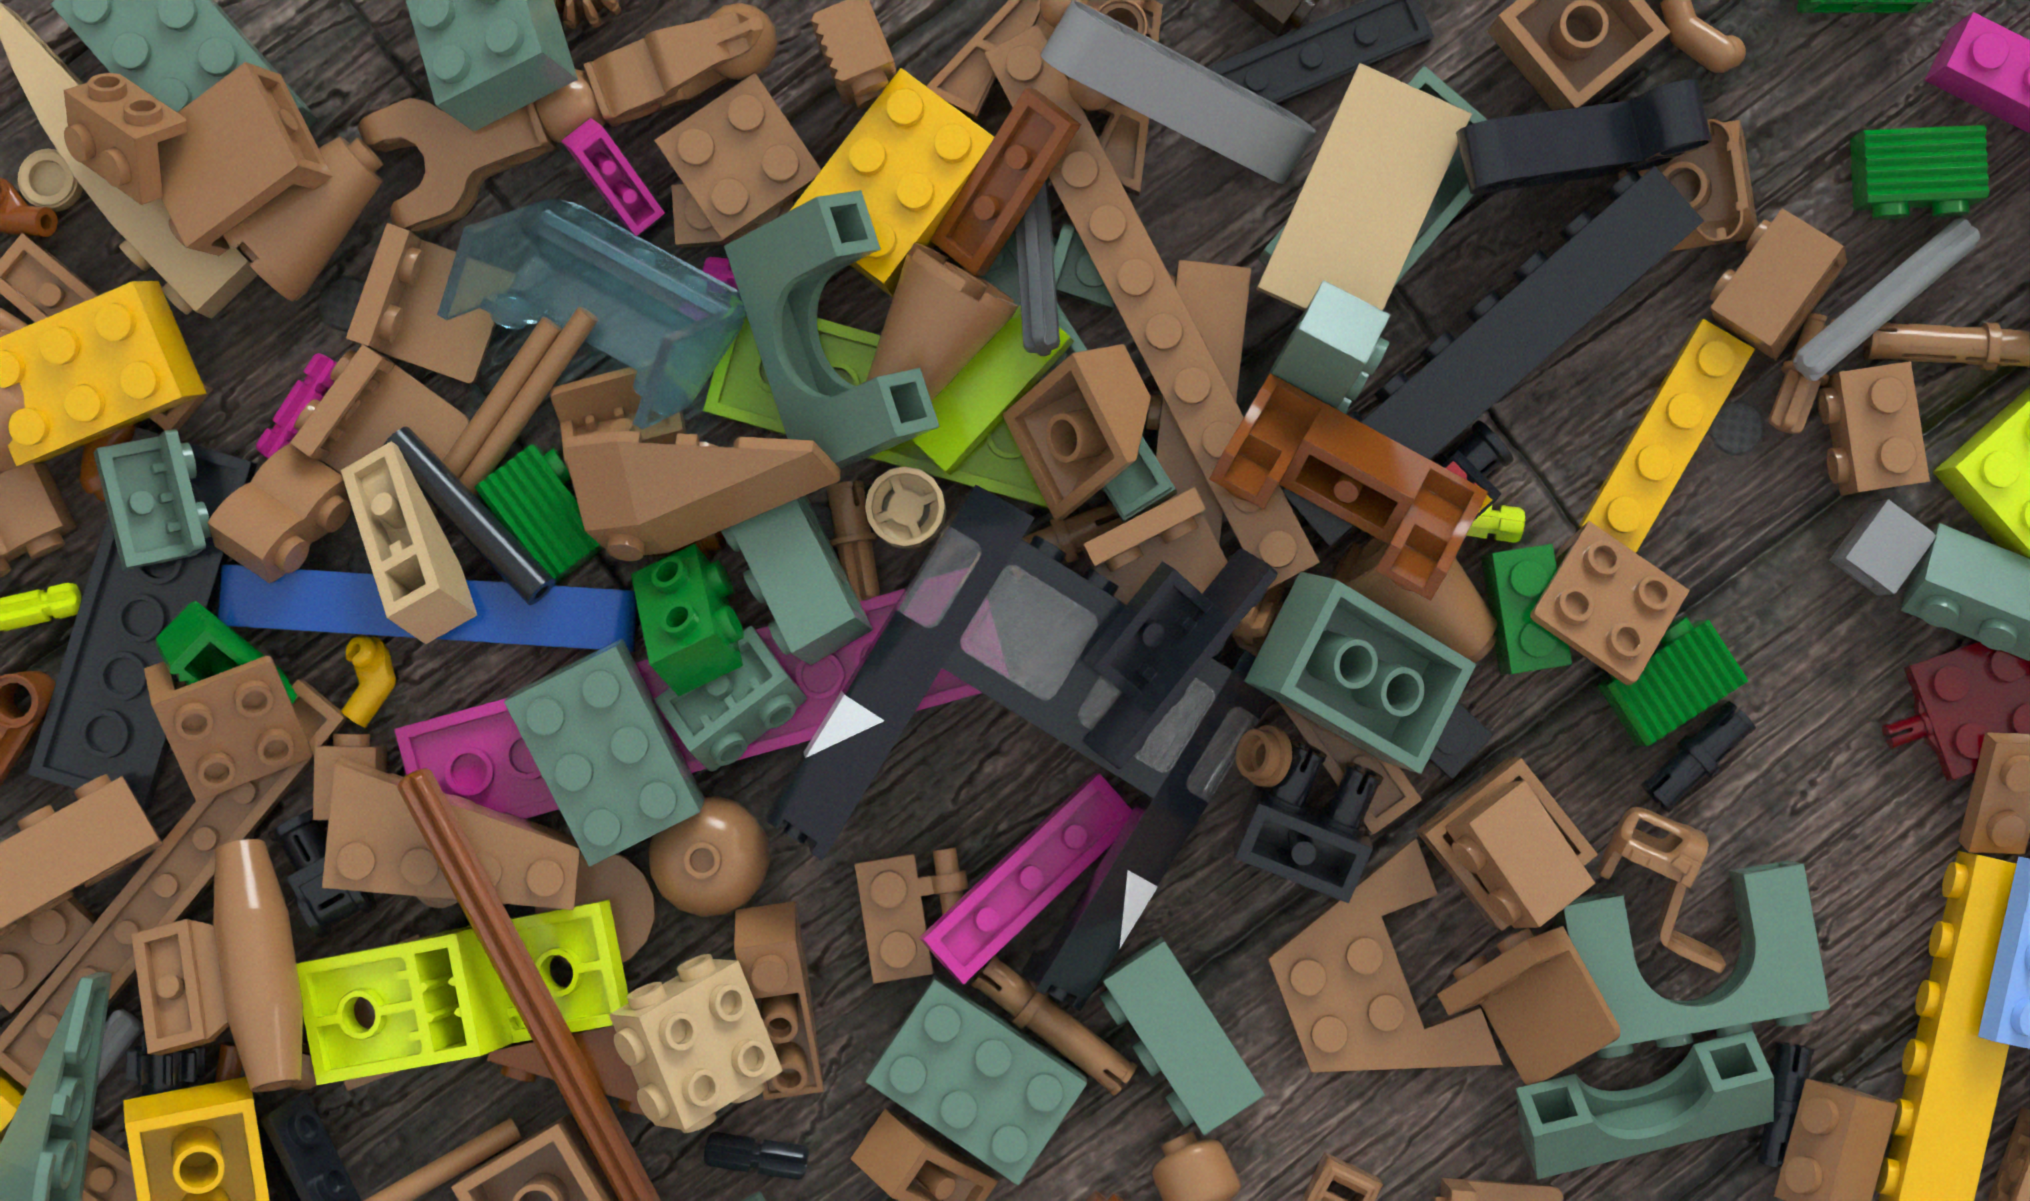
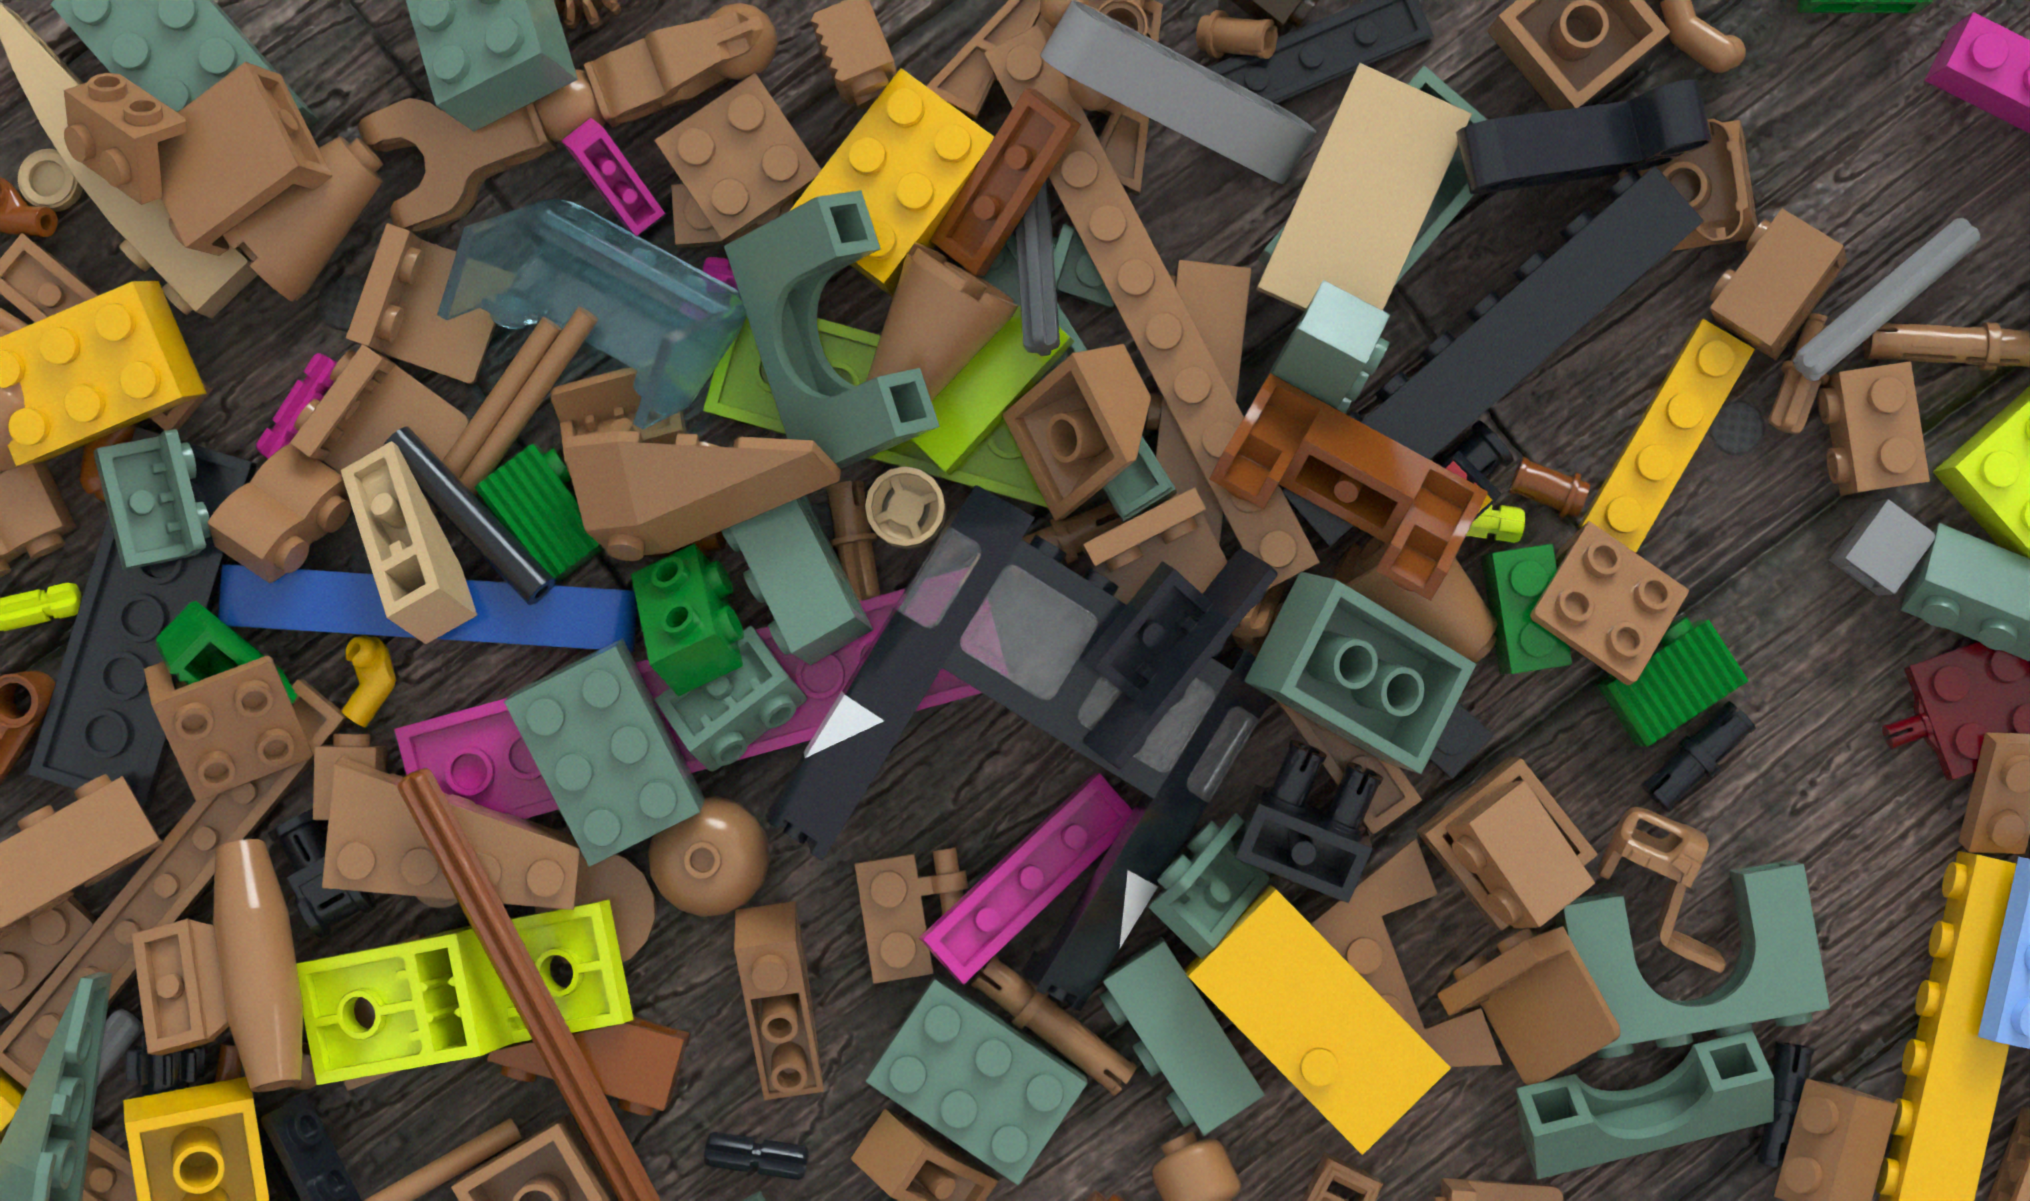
(695, 1043): tan brick -> none
(1208, 889): none -> sand green bracket
(1225, 34): none -> medium nougat pin
(1264, 755): medium nougat plate -> none
(1317, 1020): none -> yellow brick
(1550, 487): none -> dark orange pin
(1919, 170): green brick -> none

